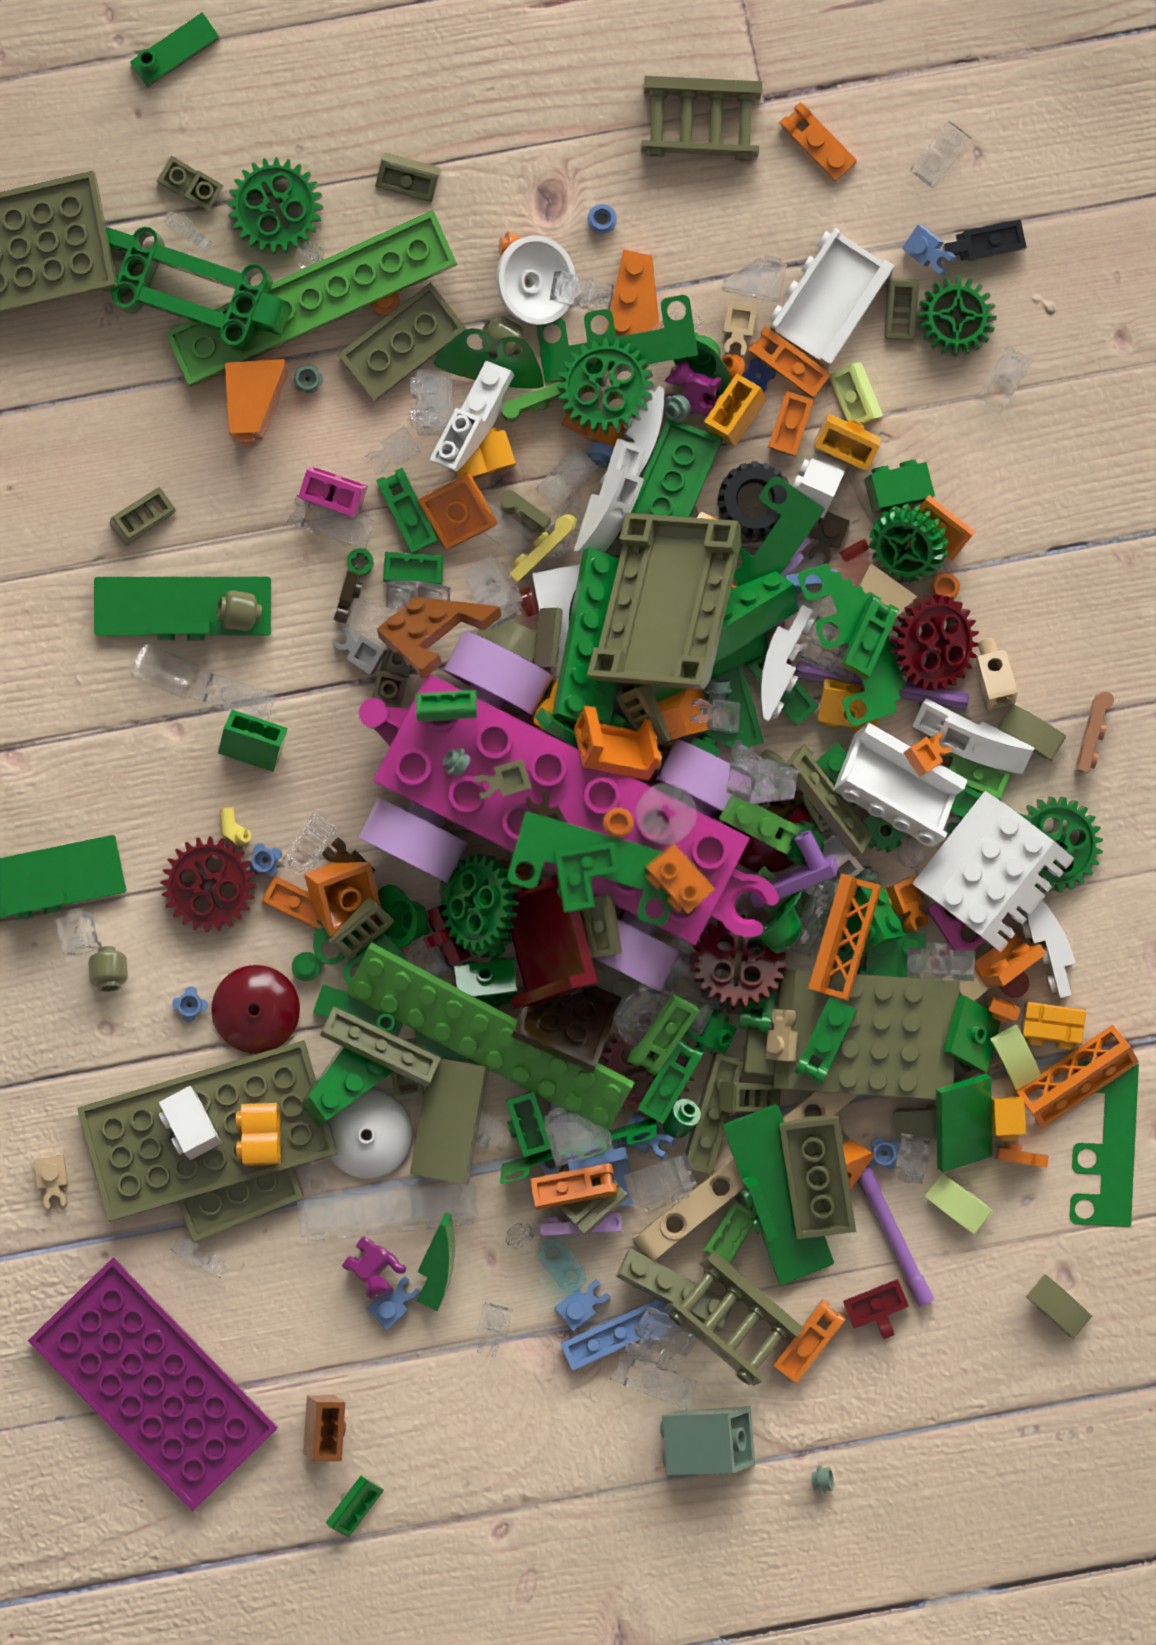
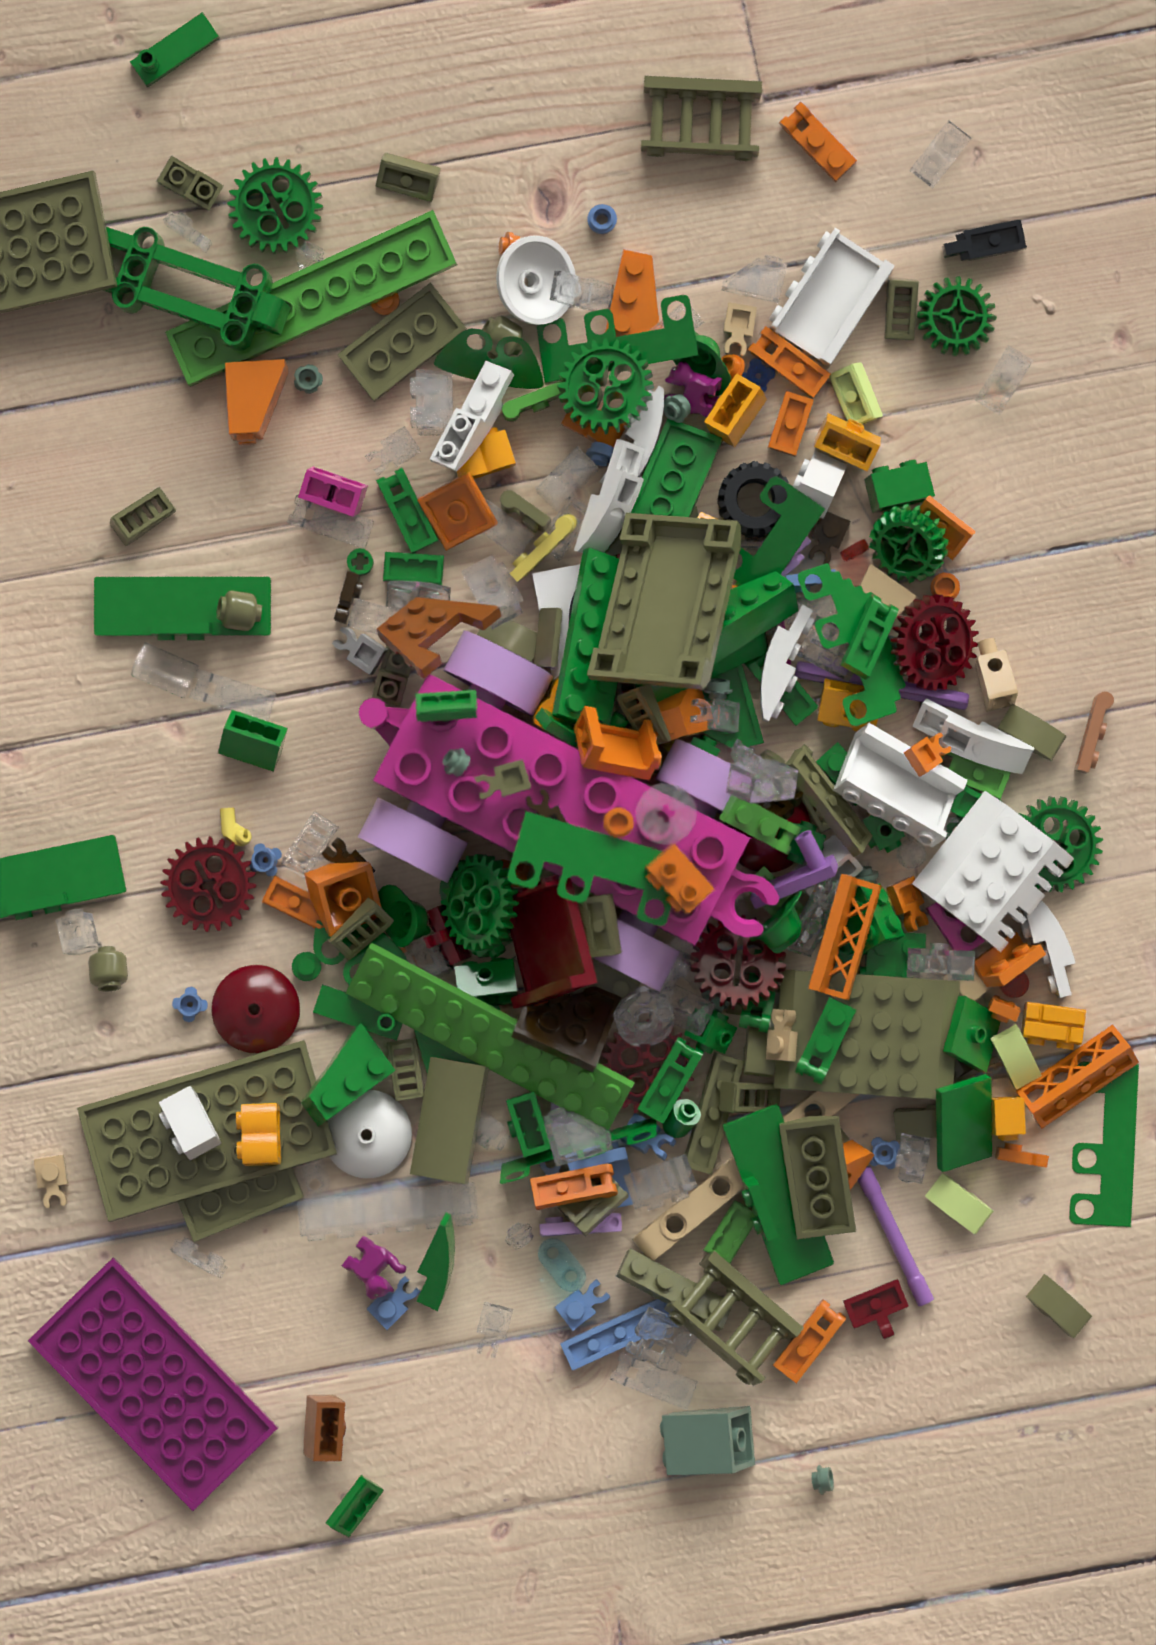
(380, 1046): olive plate -> none
(529, 604): clear red tile -> none
(575, 869): green plate -> none
(664, 1034): bright green plate -> none
(925, 248): medium blue plate -> none

